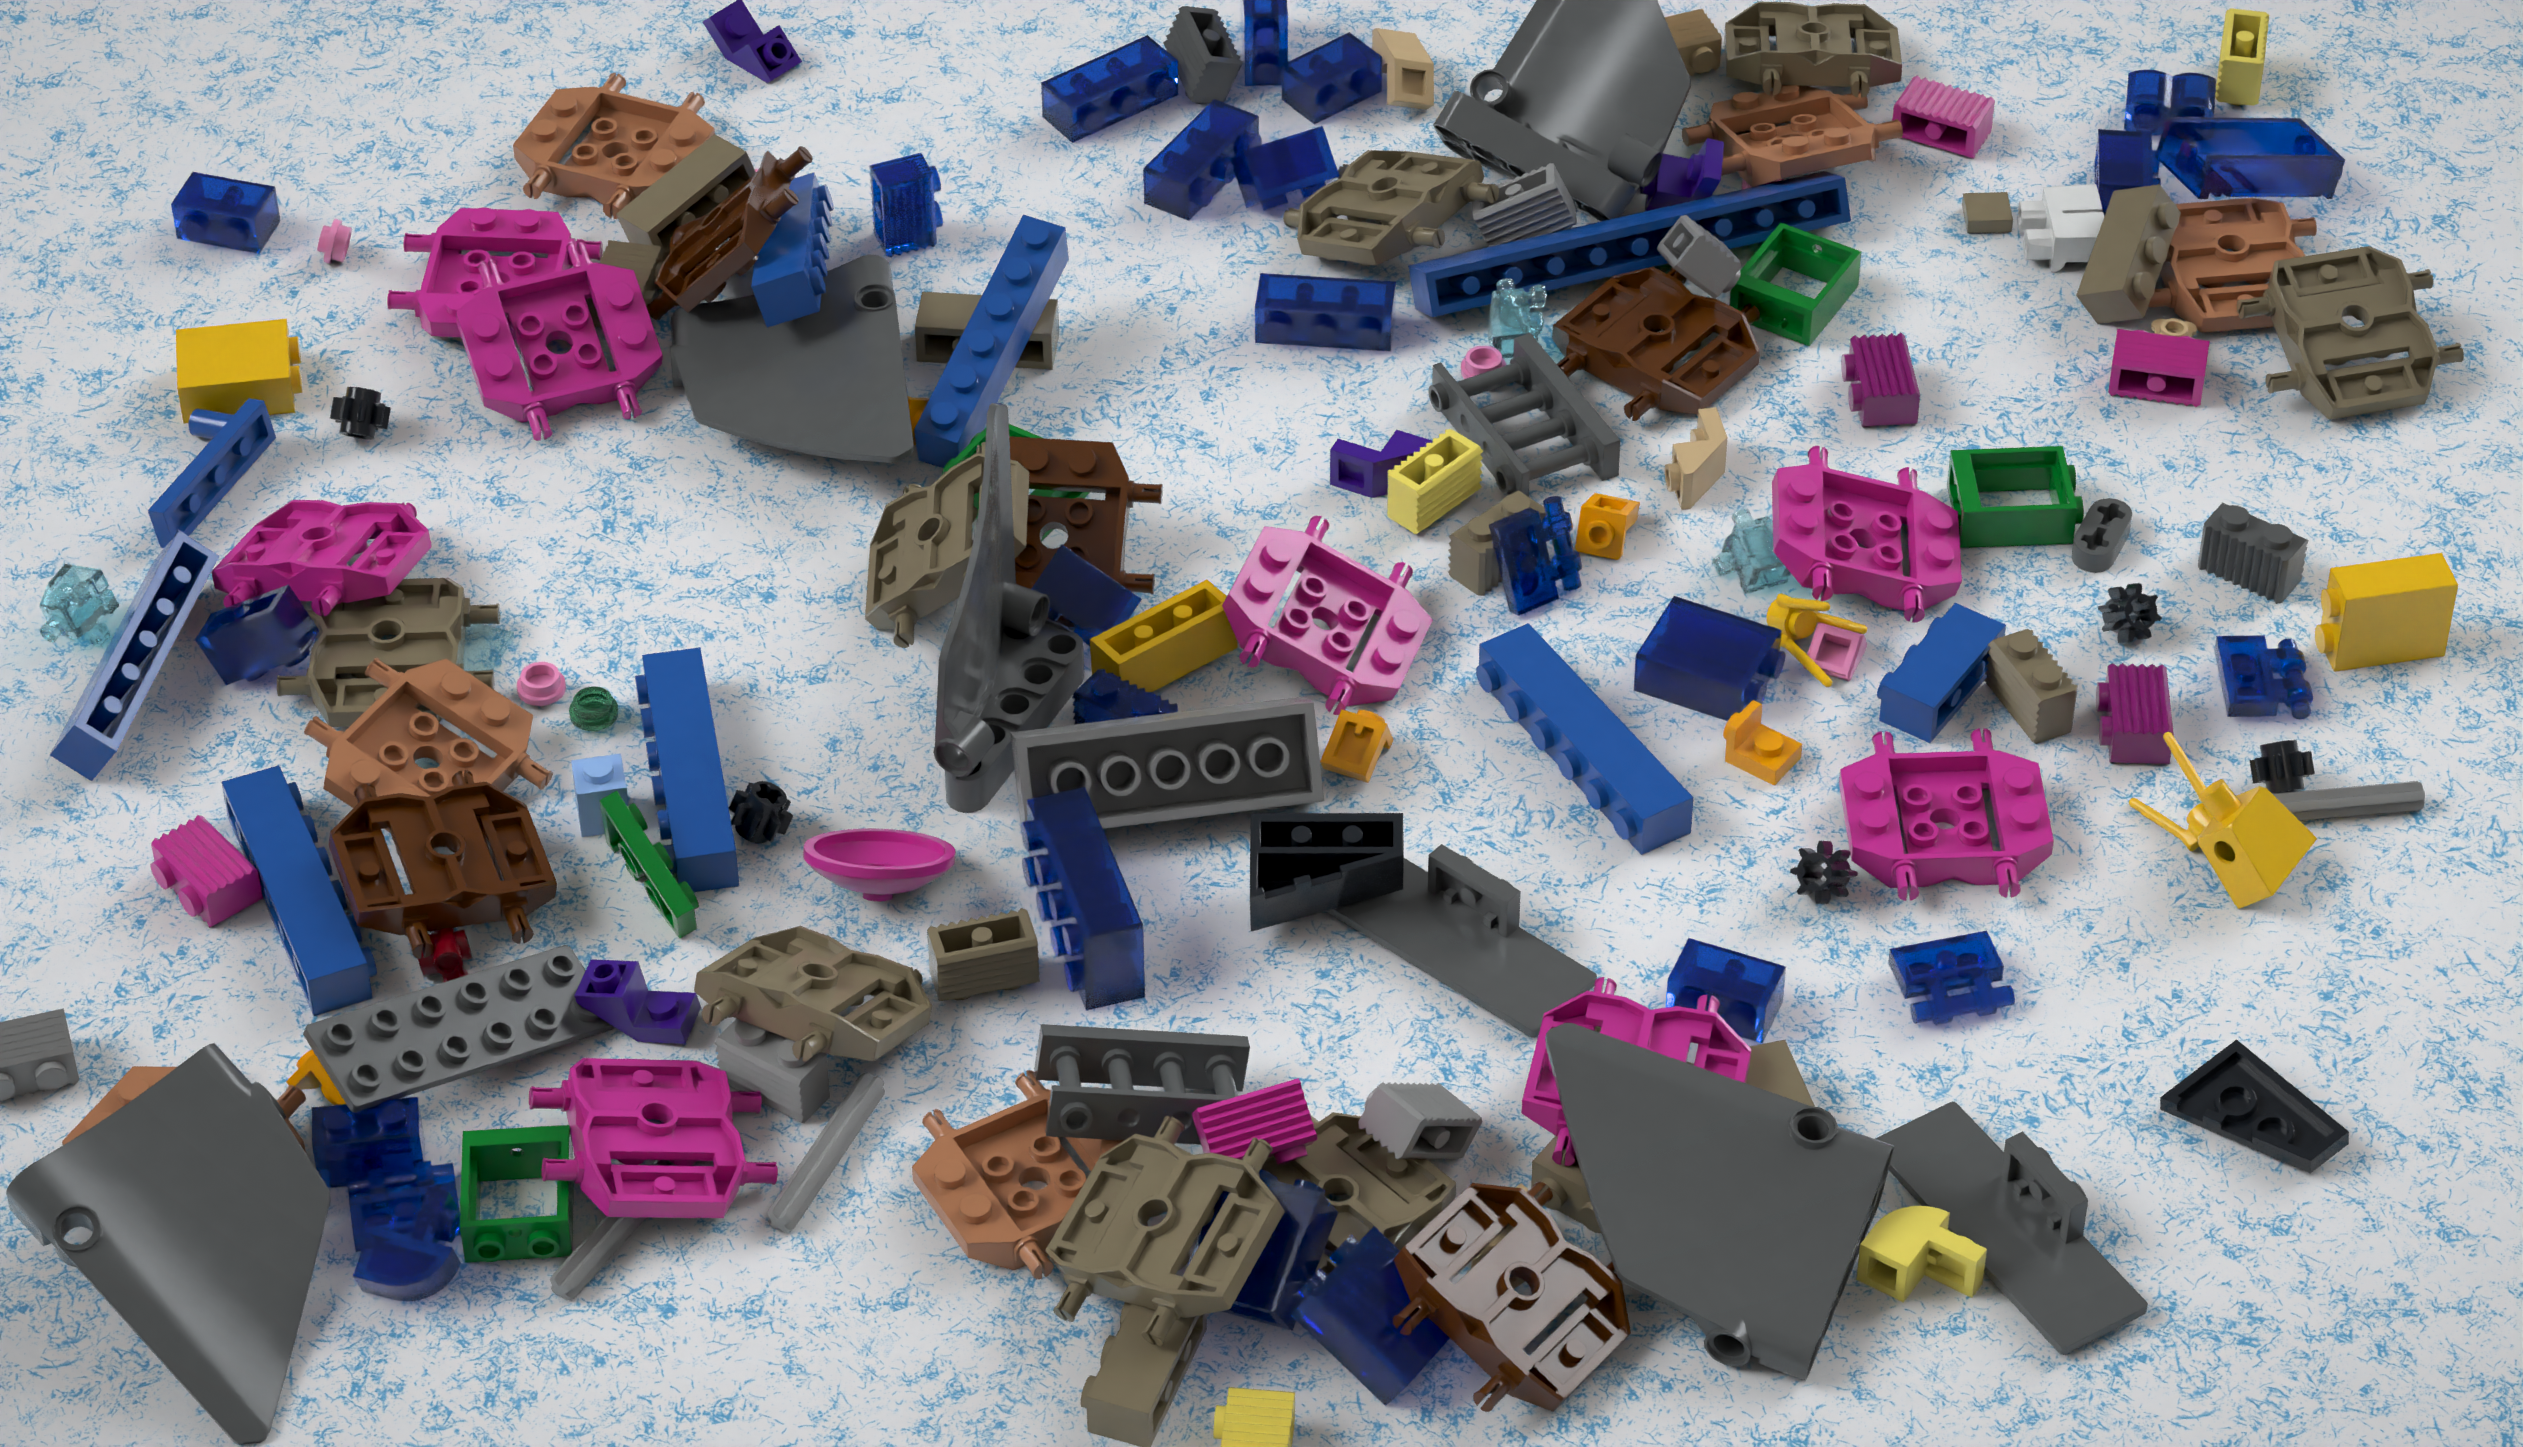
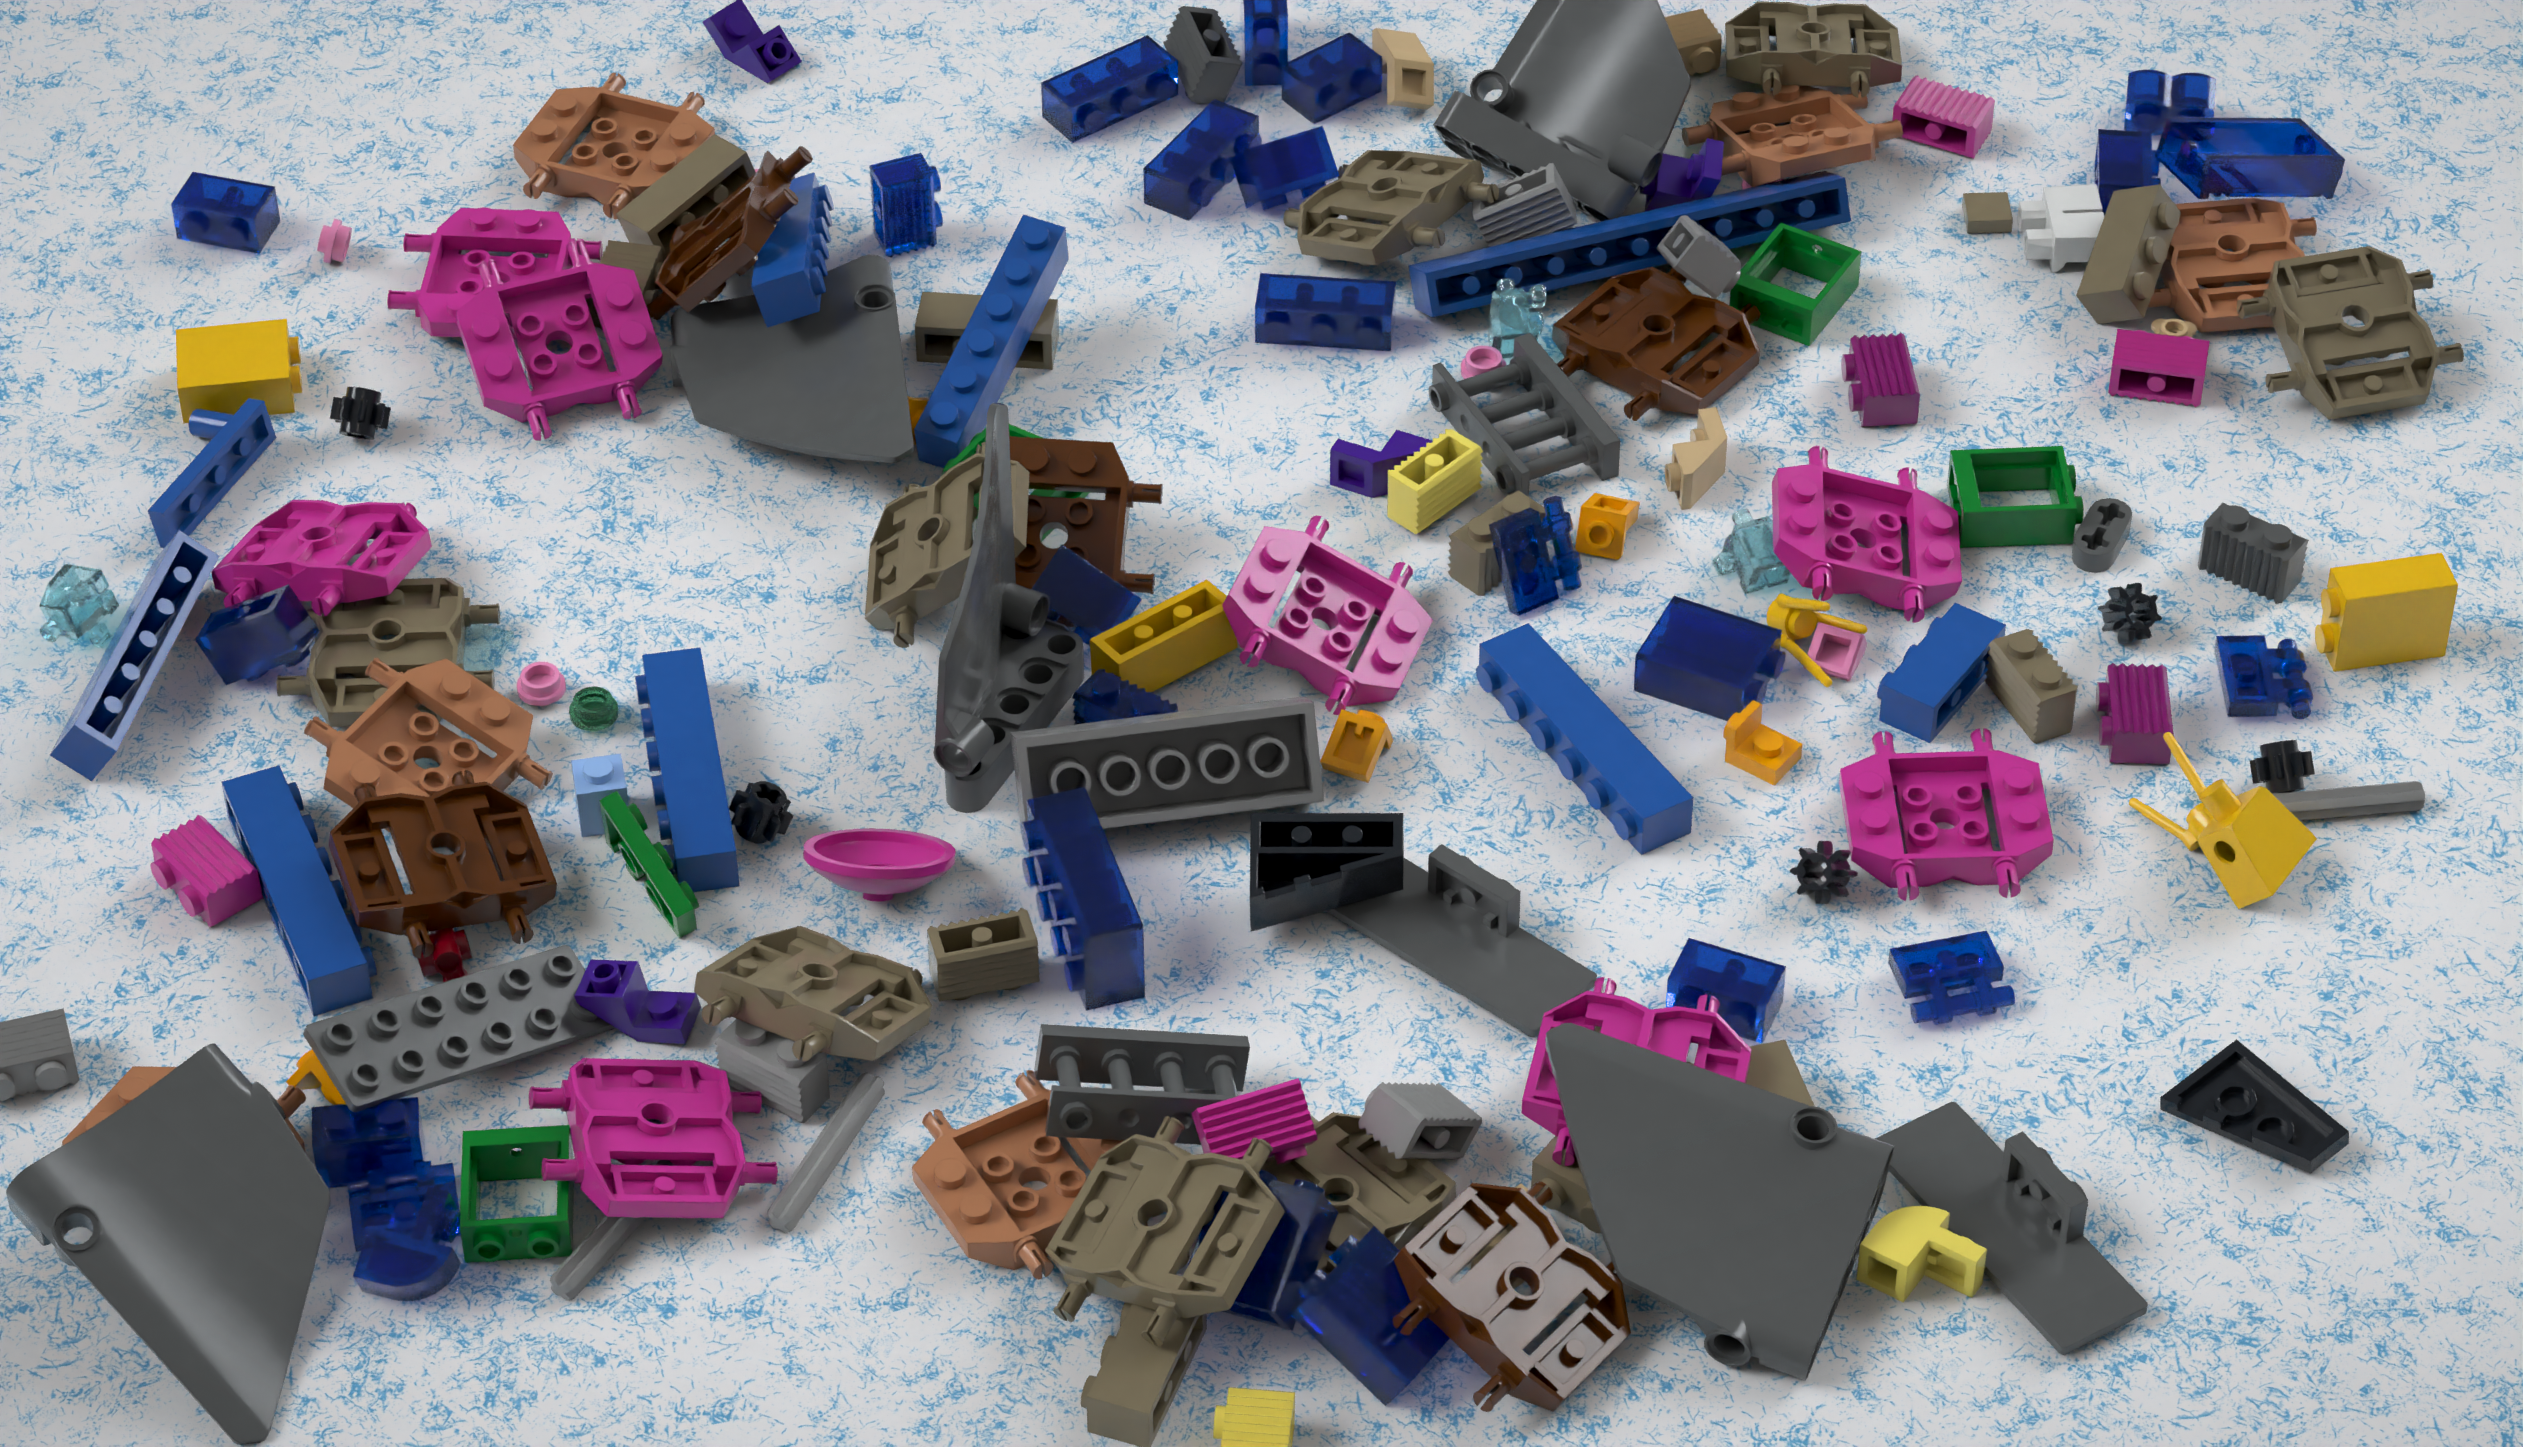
(2242, 57): light yellow brick -> none

